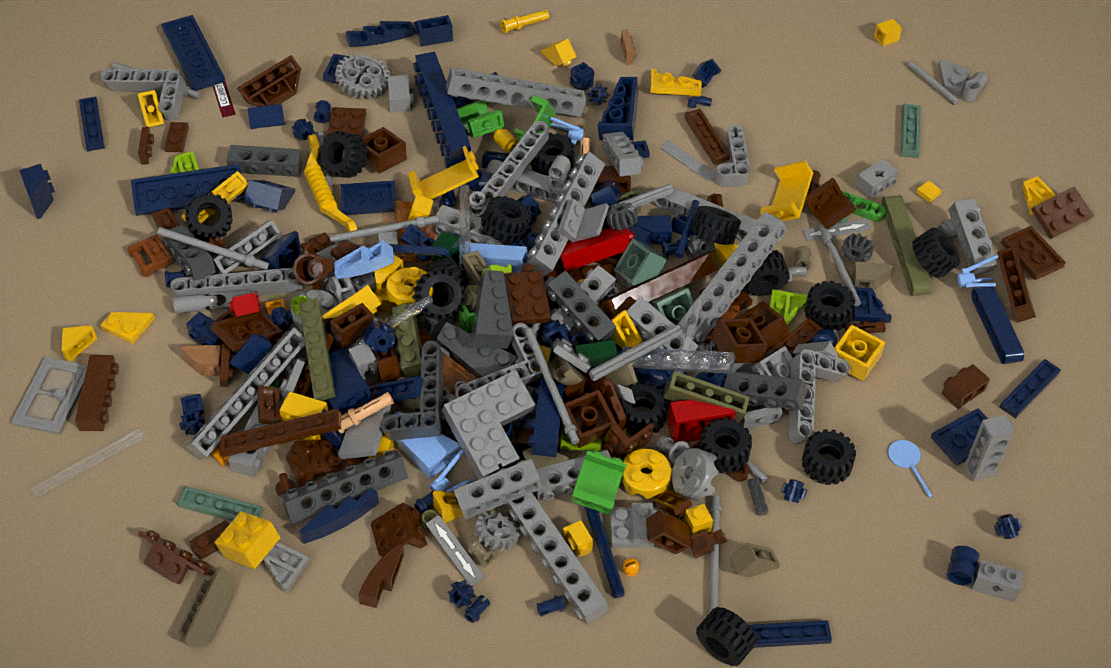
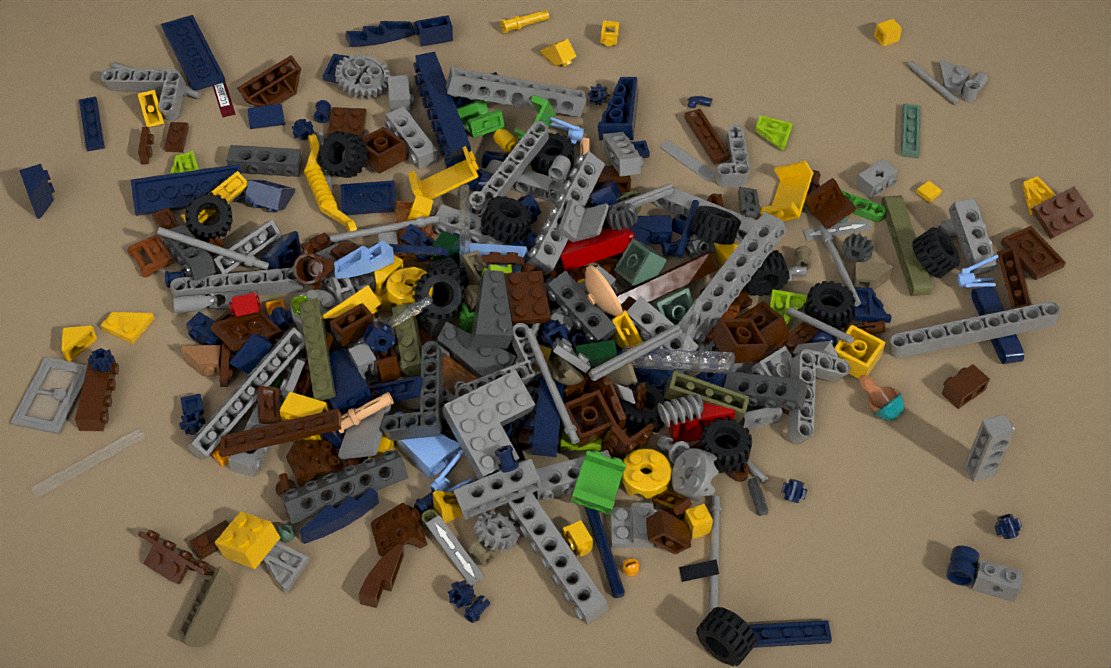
(101, 360): none -> dark blue gear
(215, 504): sand green tile -> none
(285, 535): none -> sand green hinge
(418, 146): none -> light grey brick
(450, 199): dark blue arm -> none
(496, 258): none -> reddish brown plate
(506, 458): none -> dark blue bush
(551, 605): dark blue pin -> none
(582, 76): dark blue brick -> none
(601, 292): none -> light nougat dish
(609, 38): none -> yellow brick
(627, 43): medium nougat plate -> none
(639, 395): none -> reddish brown plant
(672, 85): yellow wing -> none
(680, 409): none -> light grey piece
(699, 570): none -> black sticker
(703, 543): reddish brown plate -> none
(706, 71): dark blue bracket -> none
(749, 202): none -> dark grey hinge
(753, 560): dark tan slope -> none
(774, 130): none -> lime wing
(820, 325): none -> light grey bar
(835, 445): black tyre -> none
(884, 401): none -> nougat piece
(907, 455): light blue piece -> none
(959, 436): dark blue plate -> none
(974, 329): none -> light grey beam
(1030, 388): dark blue tile -> none

